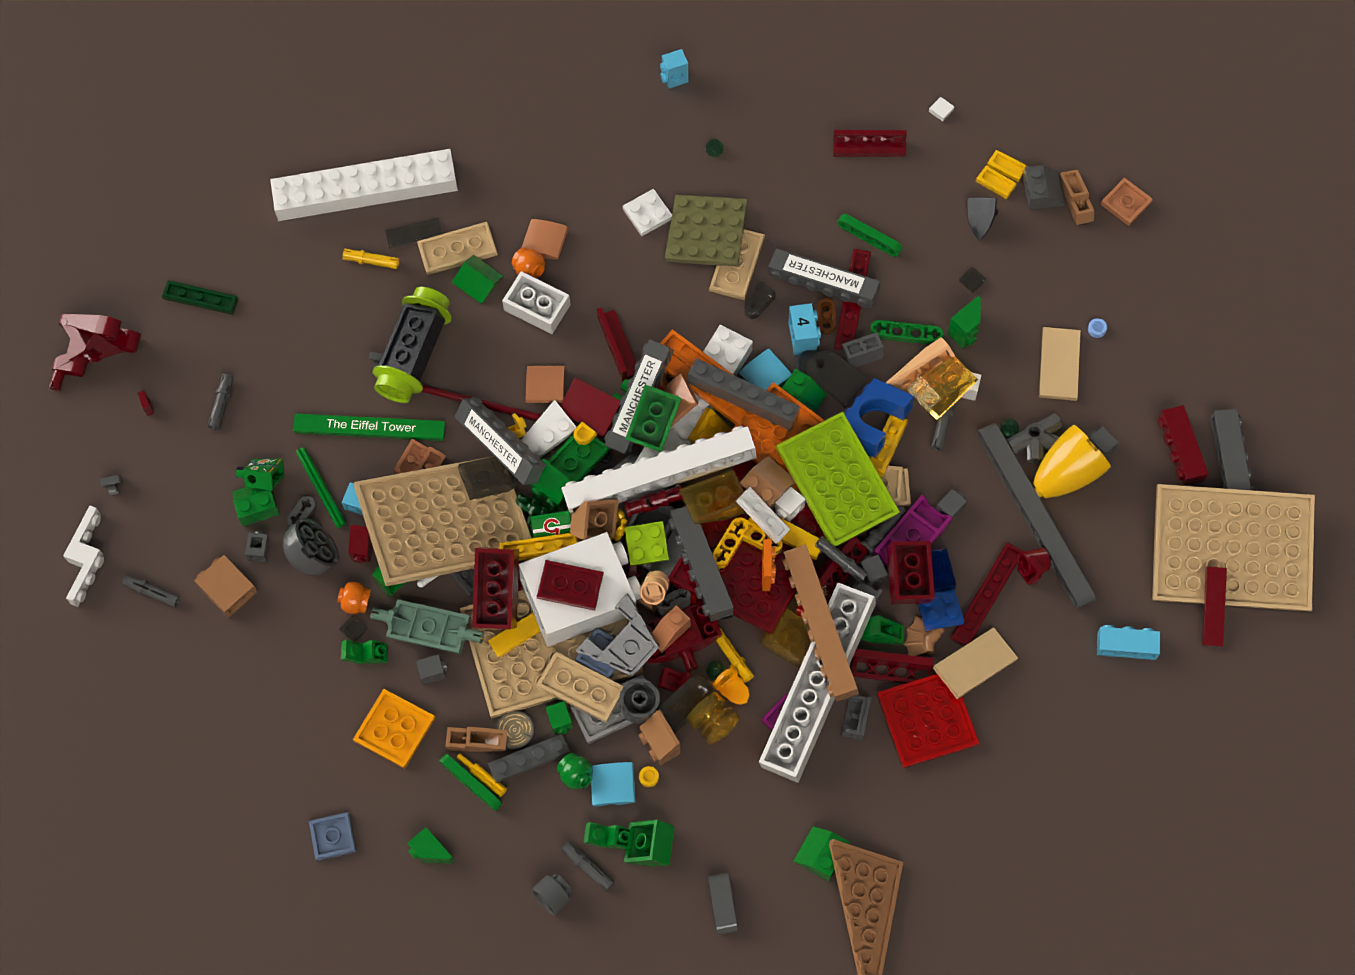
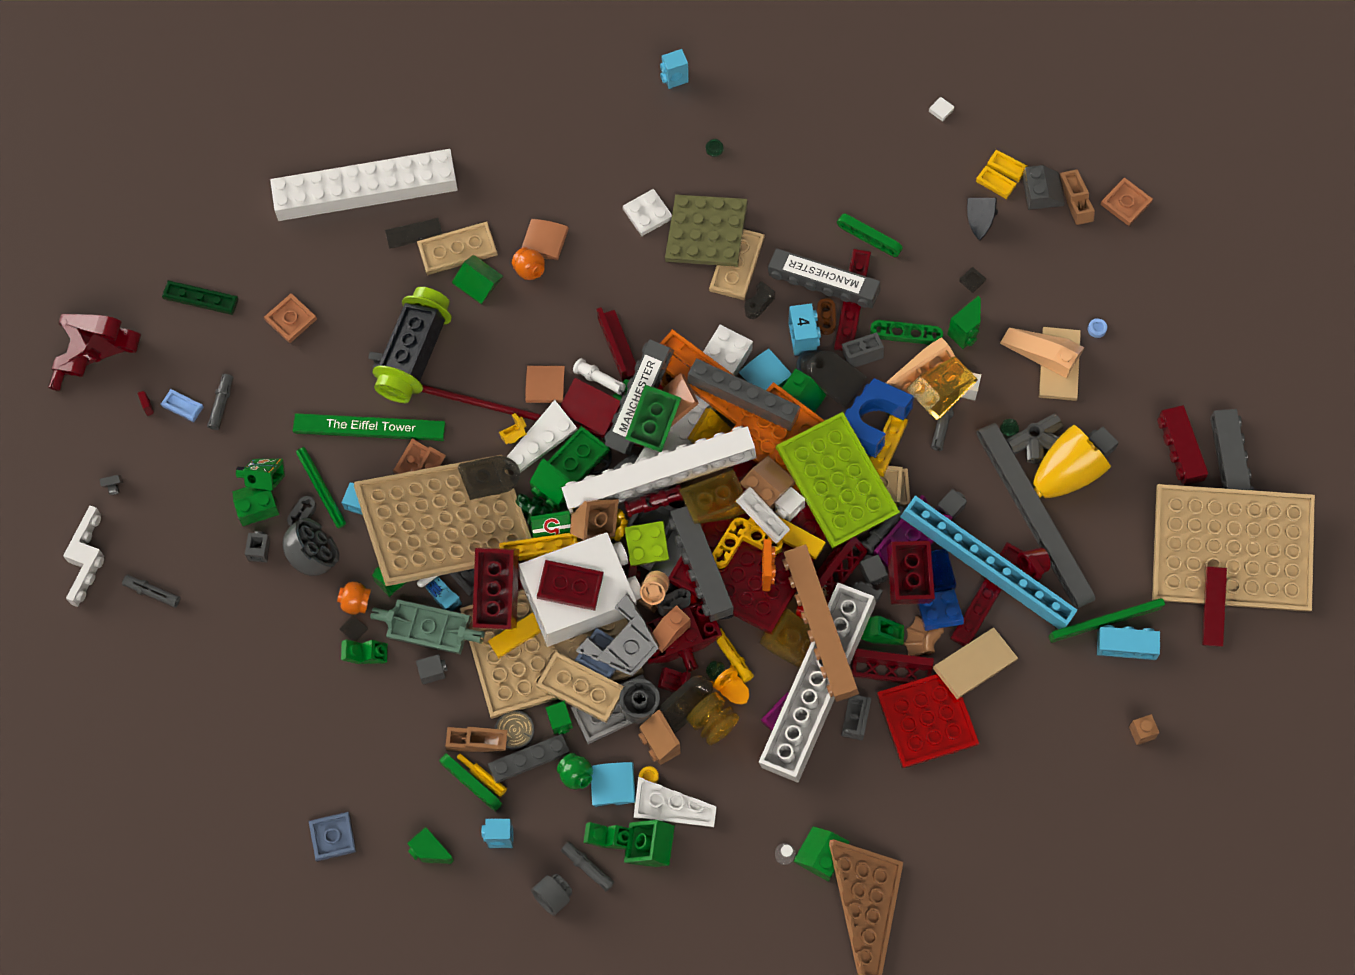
(182, 405): none -> light blue tile
(225, 585): medium nougat brick -> none
(290, 318): none -> nougat plate
(360, 544): dark red slope -> none
(369, 258): yellow pin -> none
(394, 728): light orange plate -> none
(443, 595): none -> medium azure leg
(498, 833): none -> medium azure brick
(500, 440): dark grey brick -> none
(536, 302): white brick -> none
(584, 434): yellow tile -> none
(592, 373): none -> white pin
(668, 805): none -> white wing
(722, 903): dark grey beam -> none
(785, 854): none -> clear tile
(847, 564): dark grey pin -> none
(873, 144): dark red fence -> none
(988, 563): none -> medium azure brick
(1049, 351): none -> light nougat wedge
(1108, 619): none -> green tile
(1144, 729): none -> medium nougat brick

